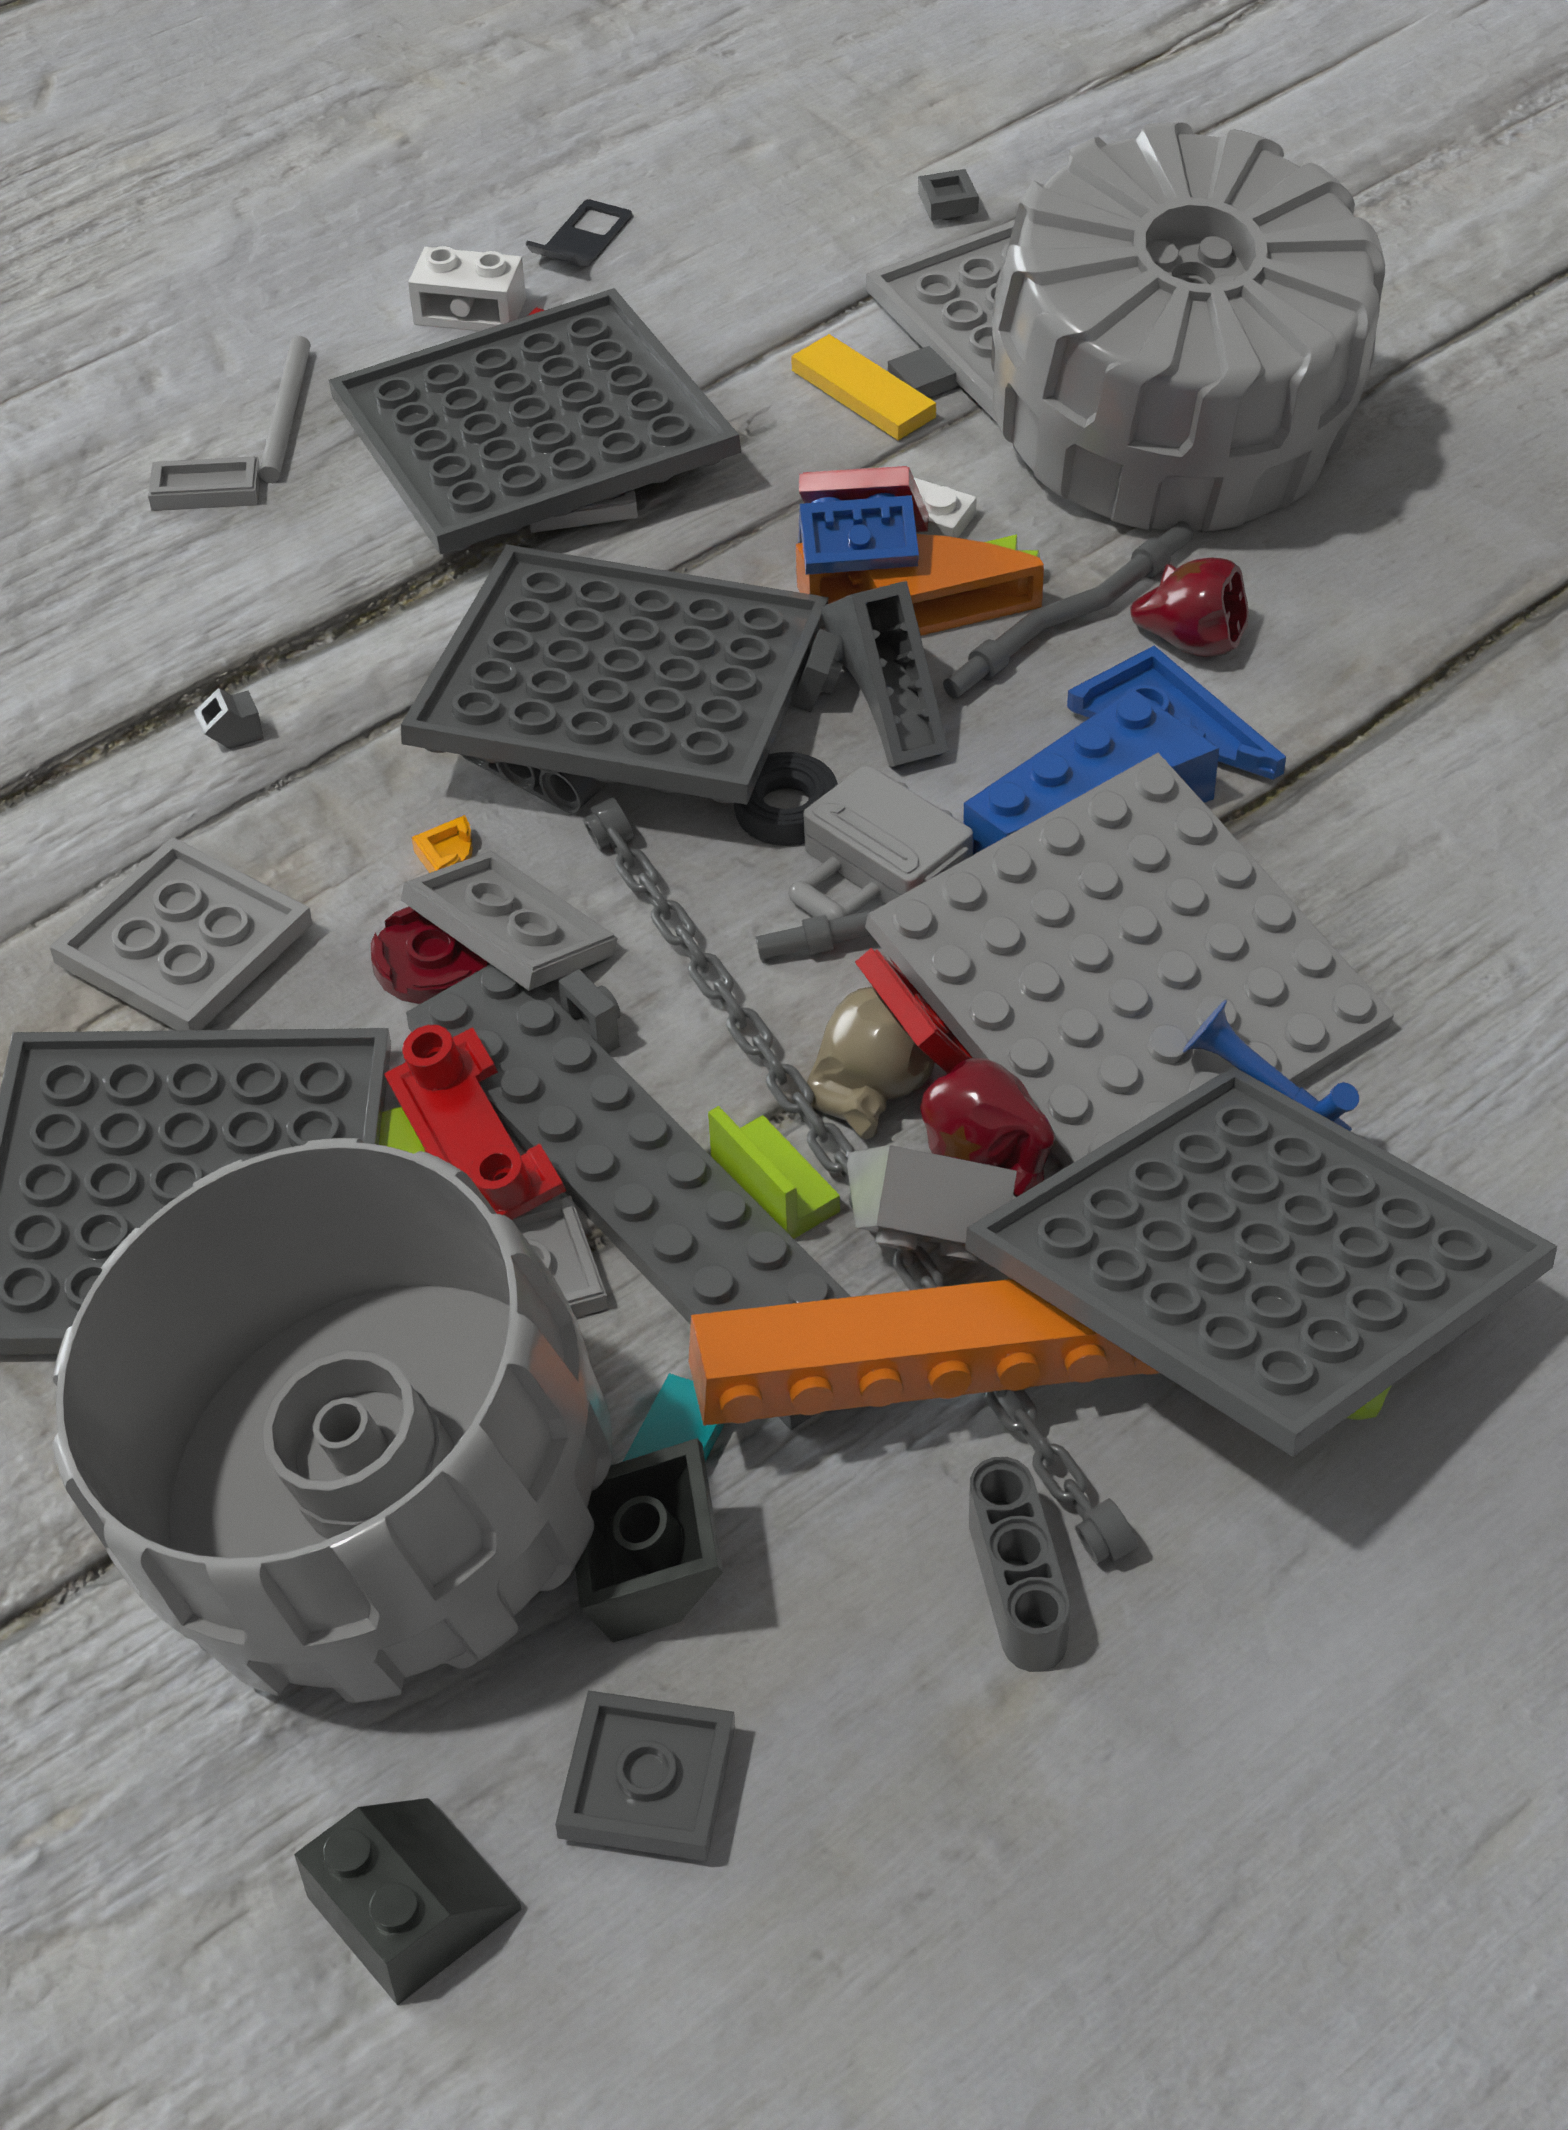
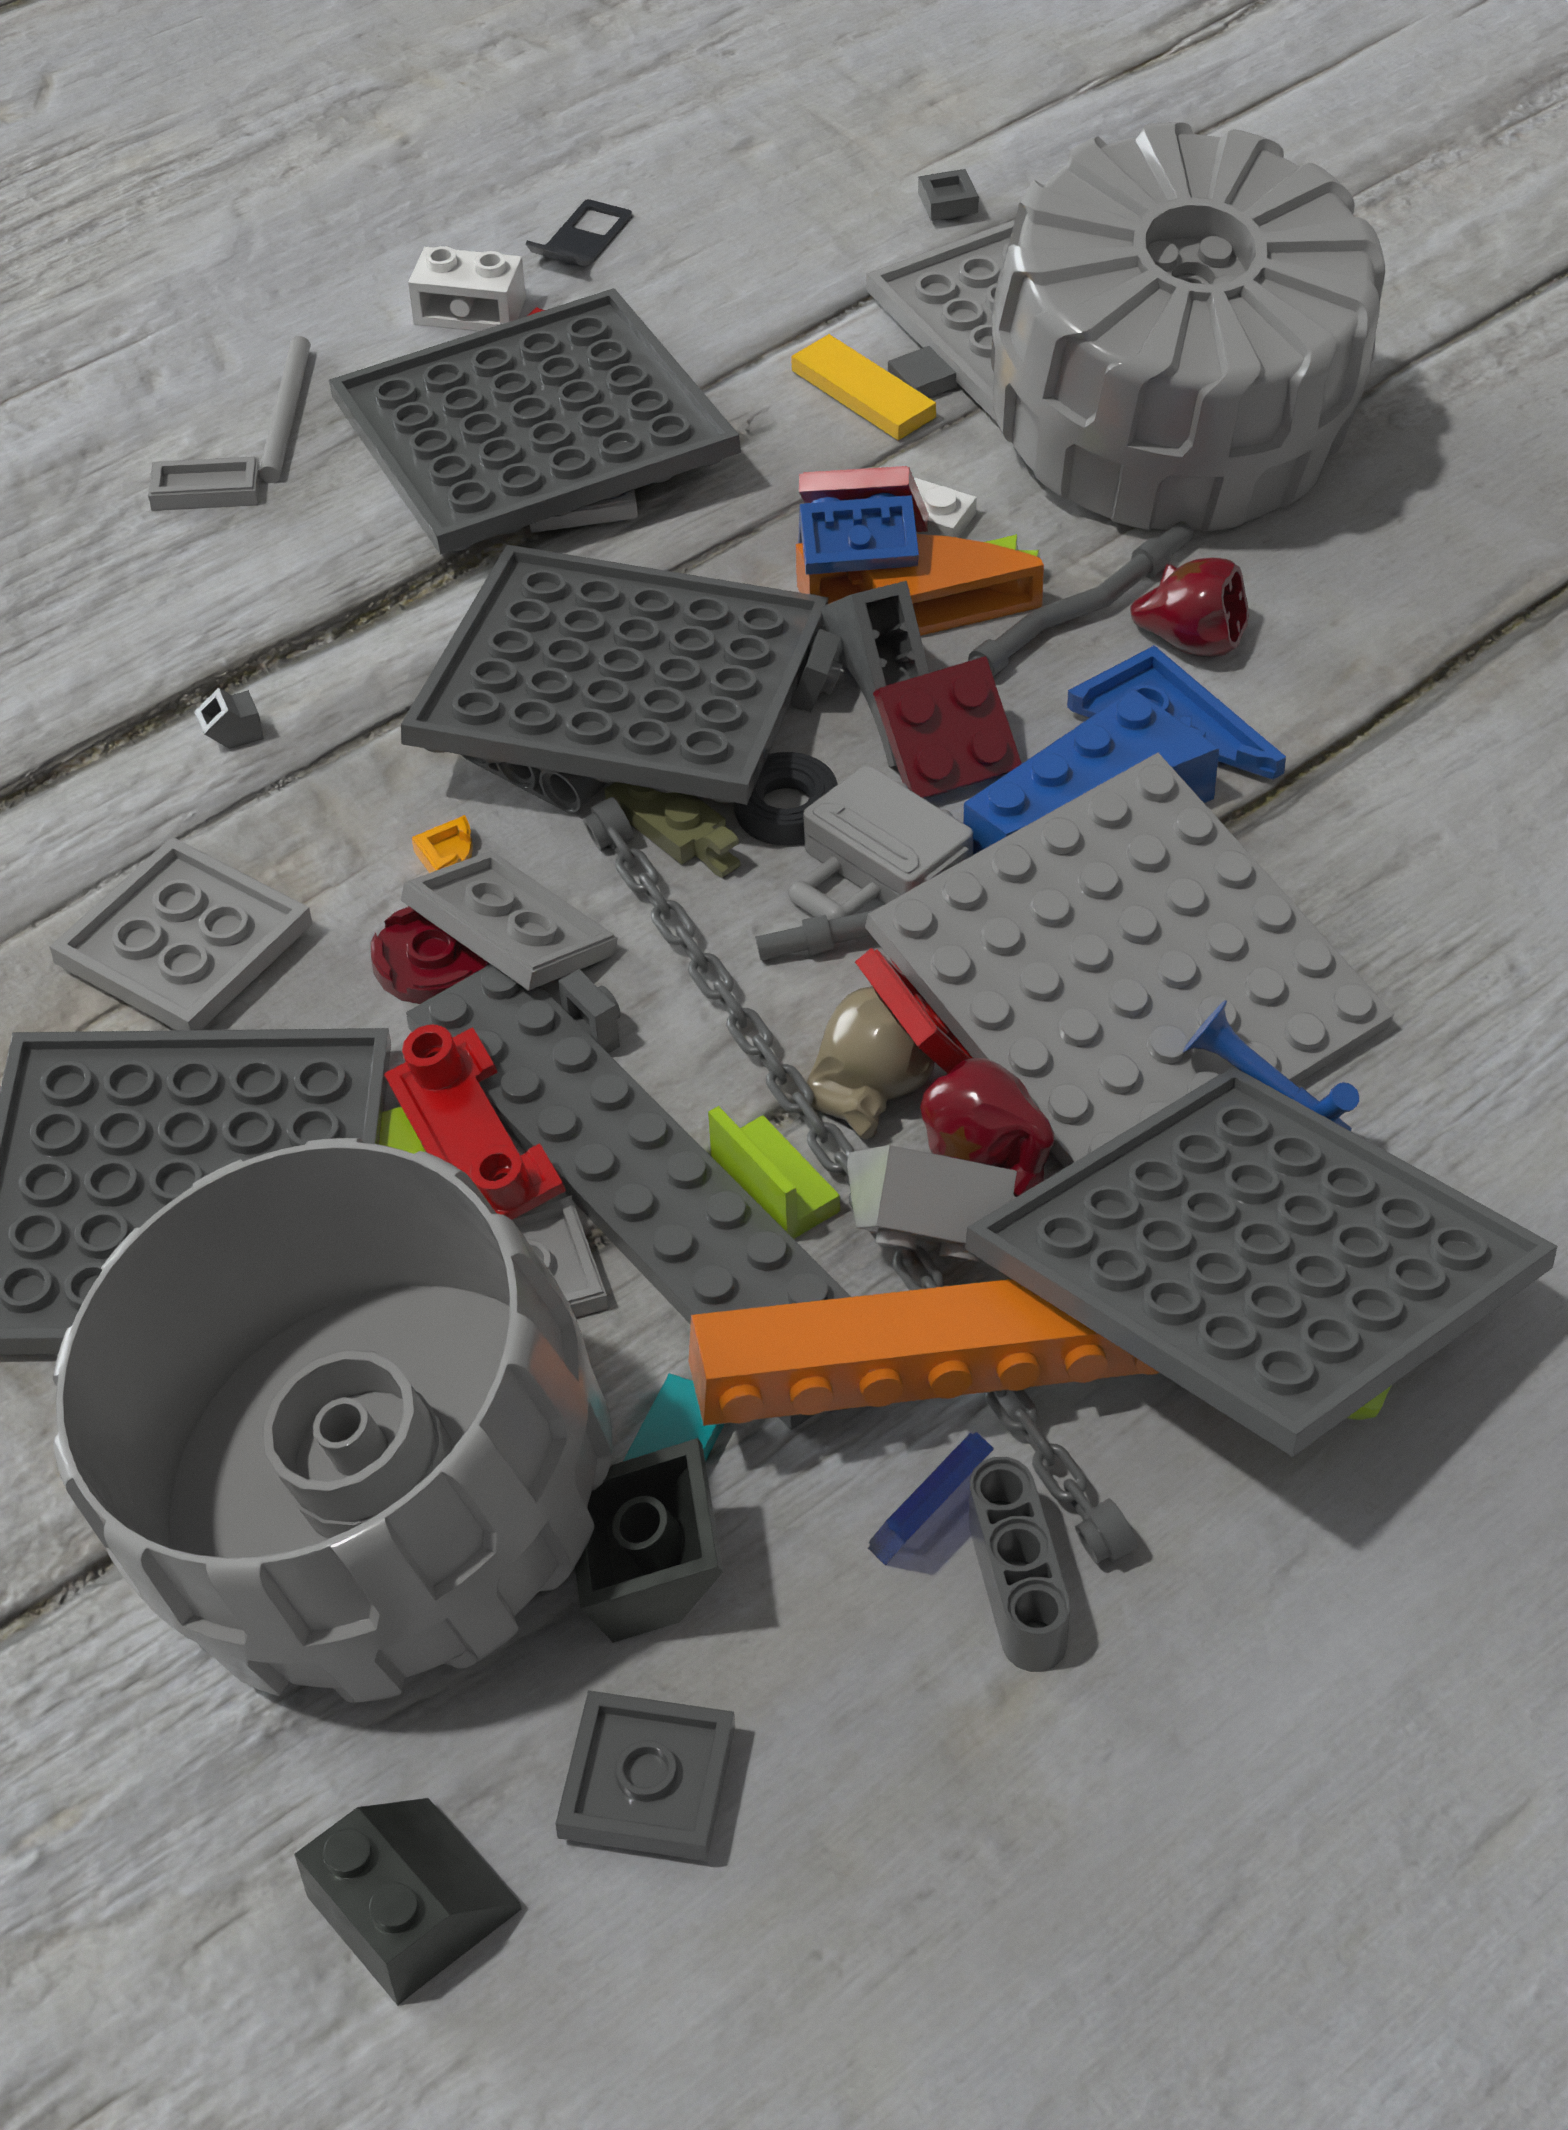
(678, 825): none -> olive plate
(929, 1497): none -> clear blue tile
(947, 728): none -> dark red plate

